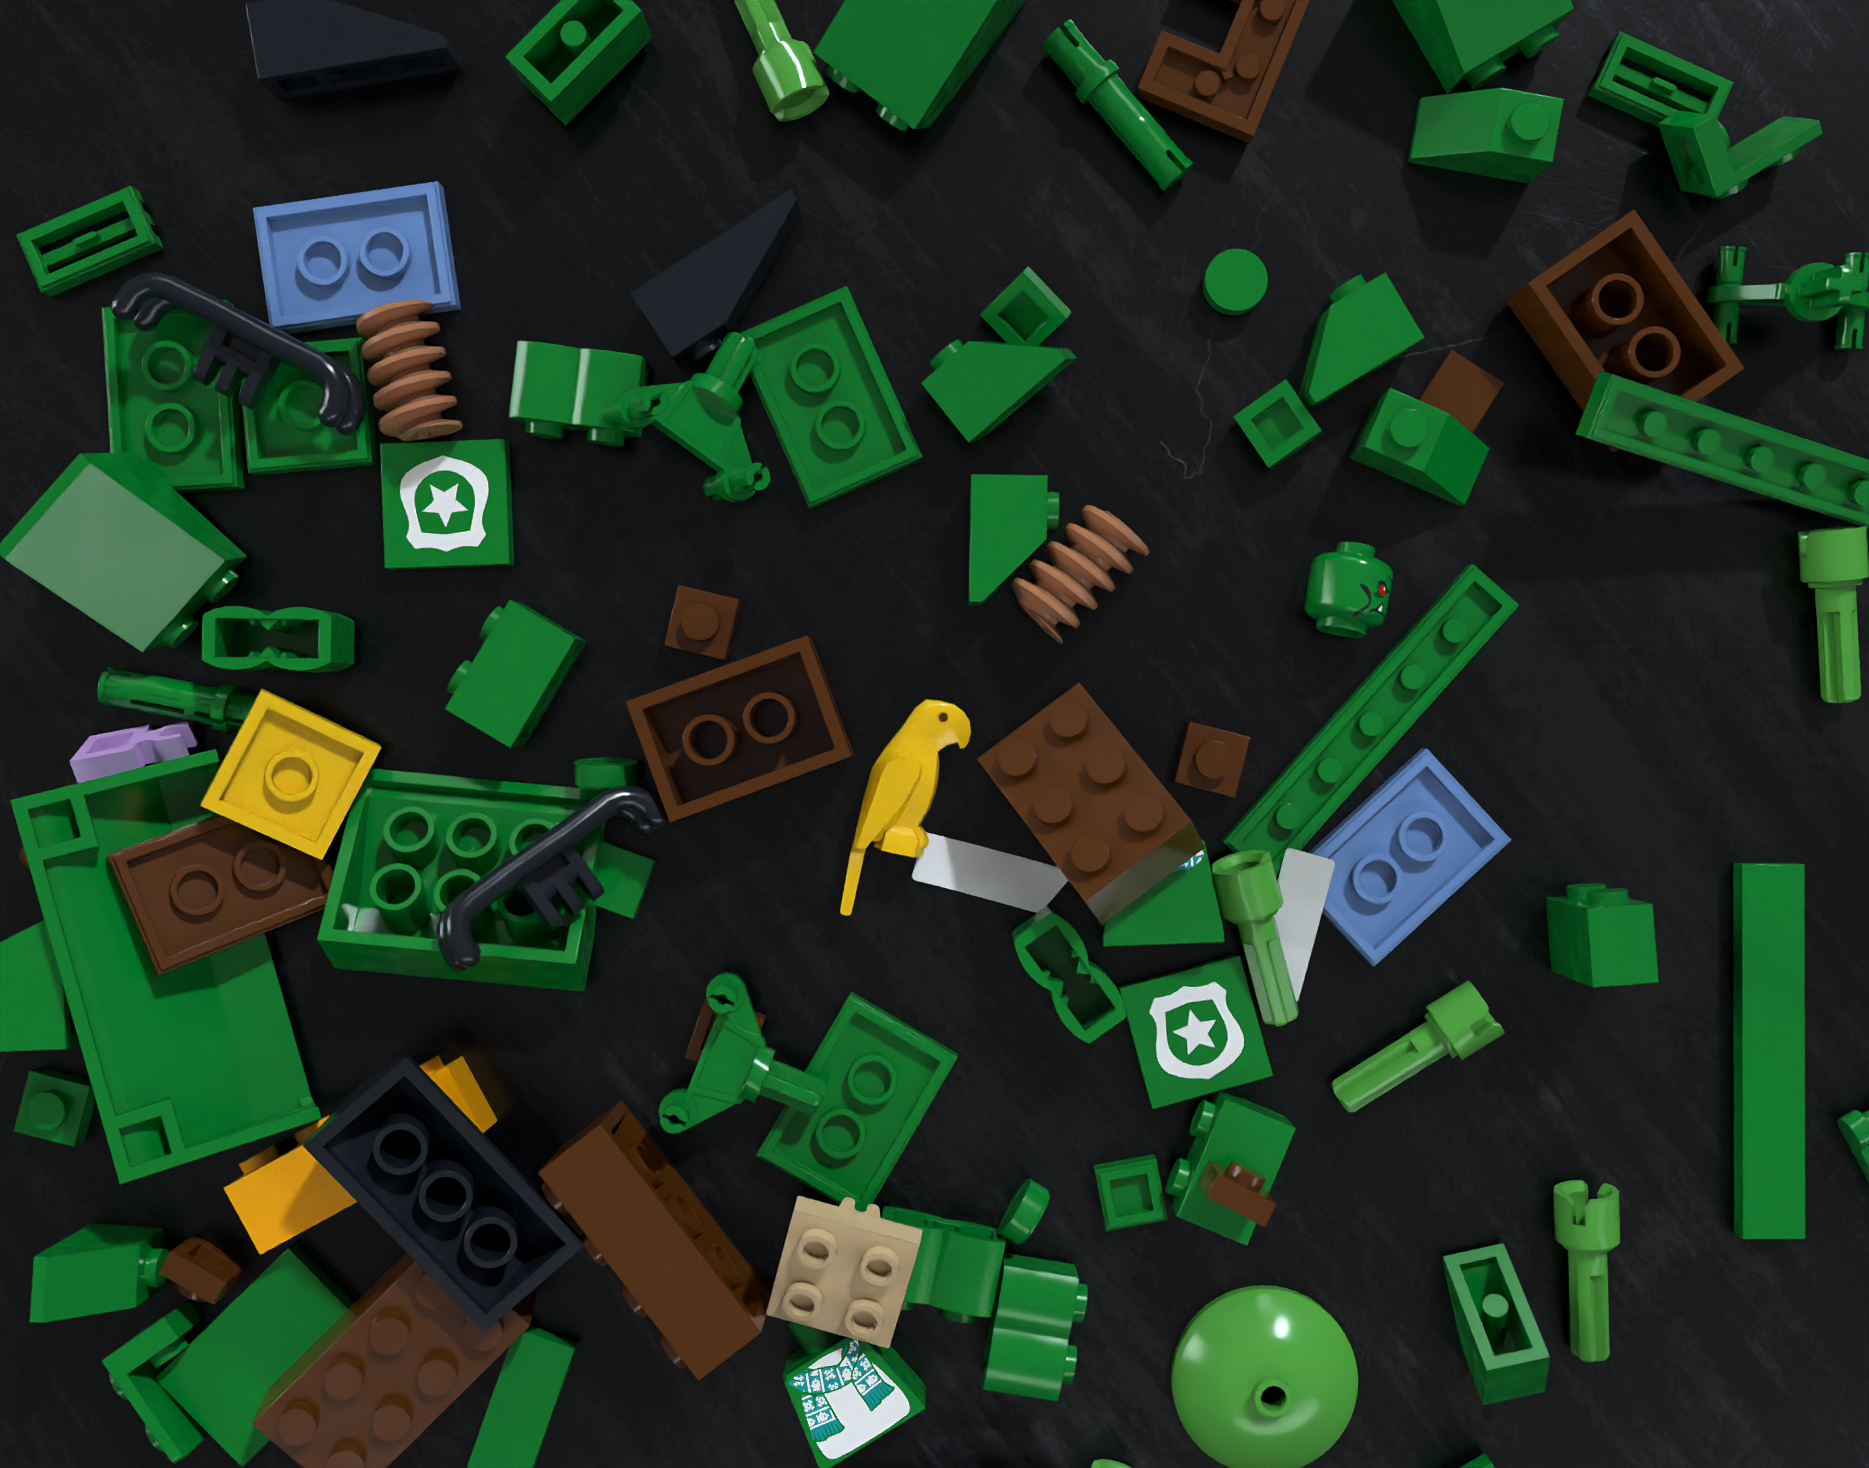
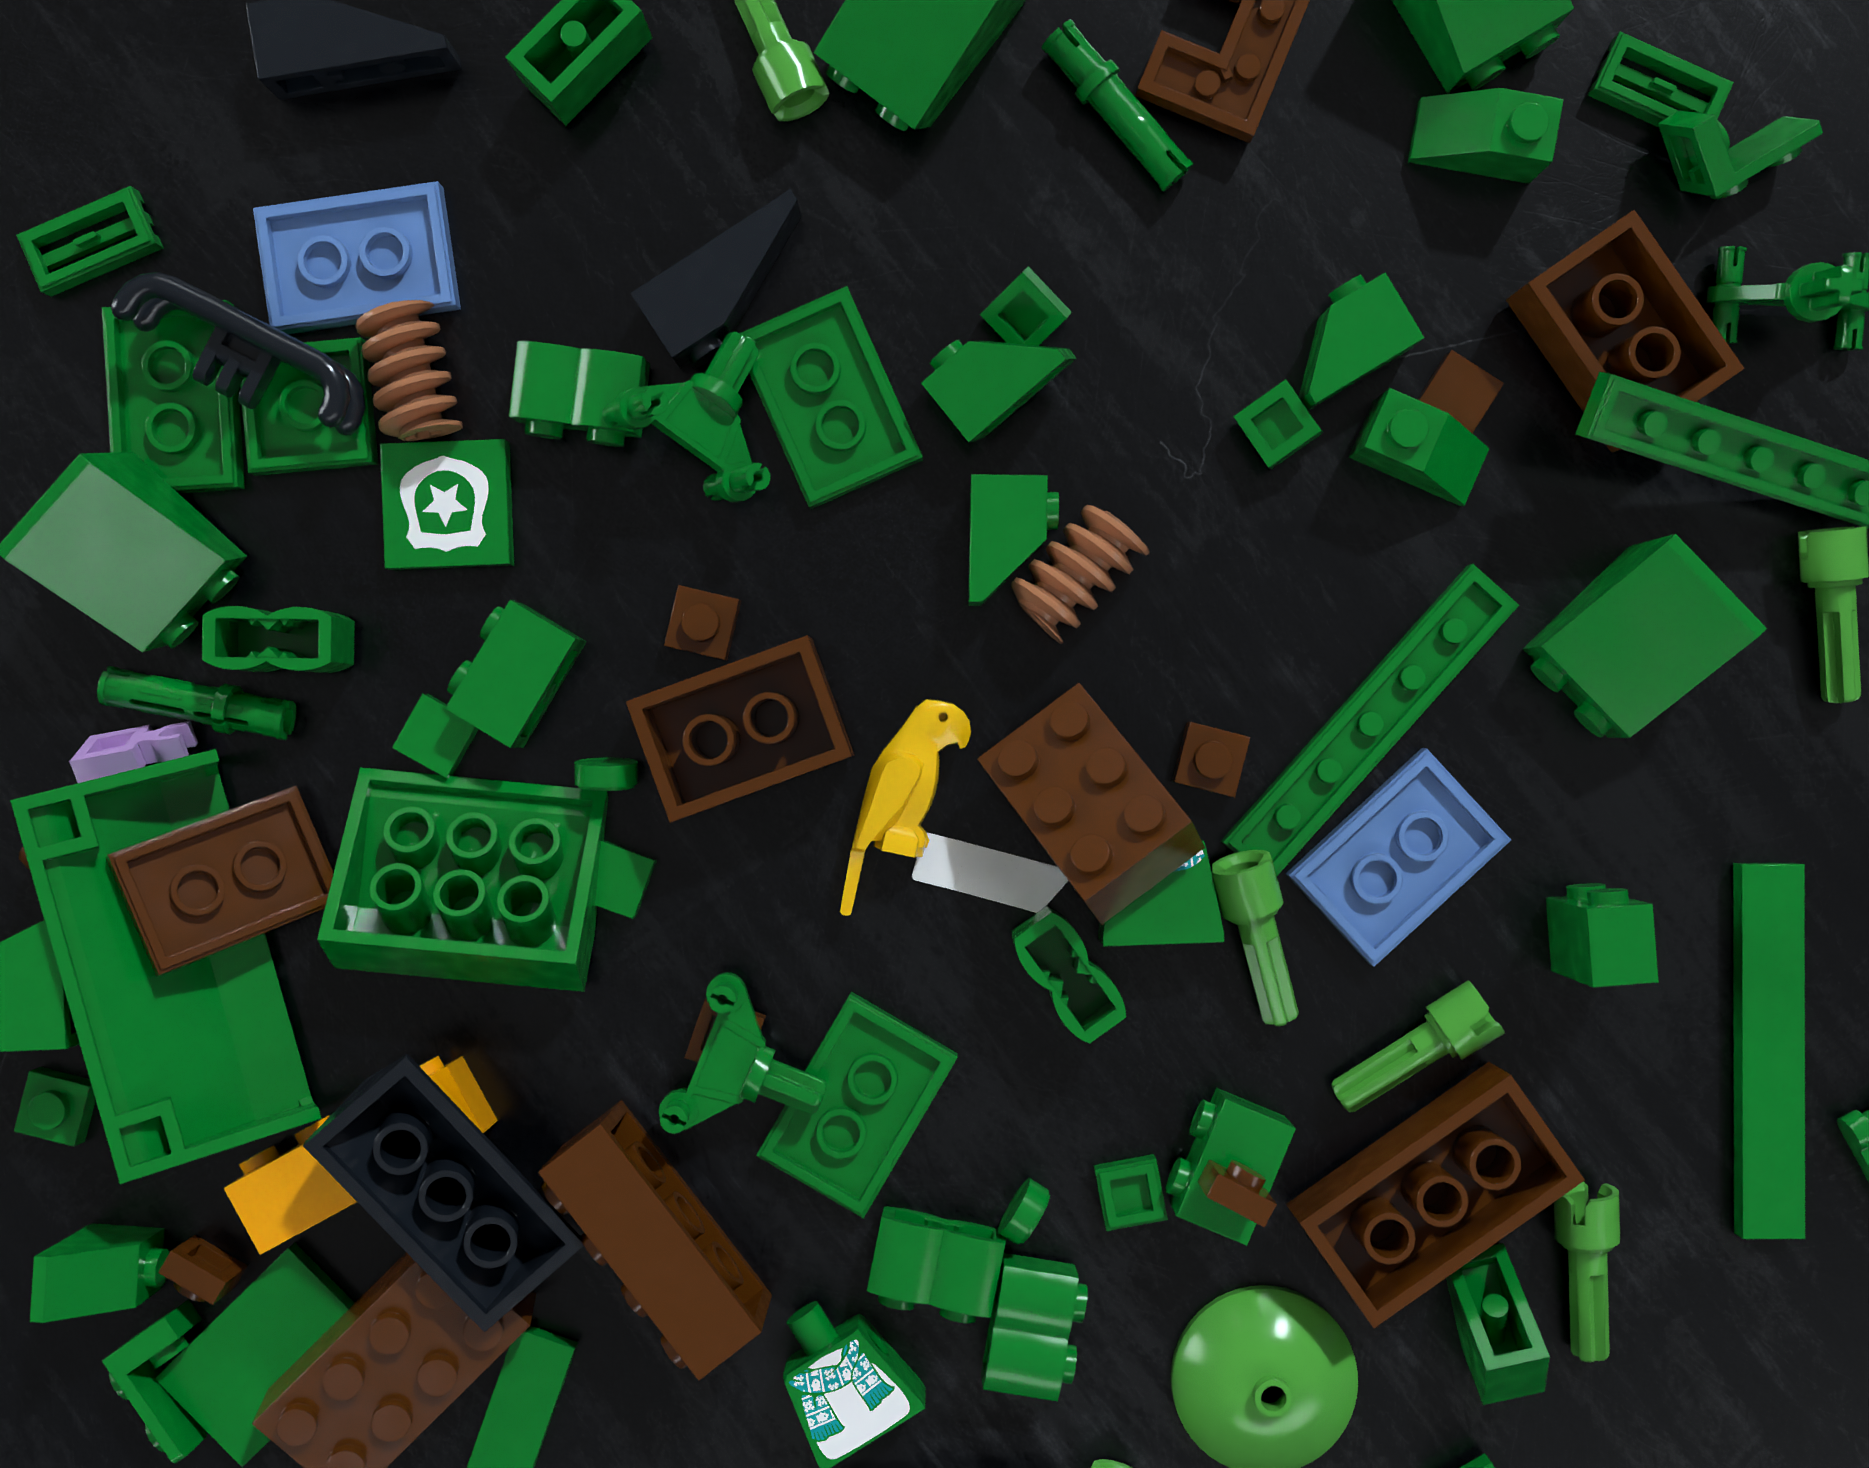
(290, 774): yellow plate -> none
(435, 736): none -> green tile
(546, 871): black piece -> none
(844, 1270): tan plate -> none
(1195, 1031): green tile -> none
(1235, 282): green tile -> none
(1304, 888): white sticker -> none
(1348, 590): green head -> none
(1435, 1192): none -> reddish brown brick
(1641, 637): none -> green slope

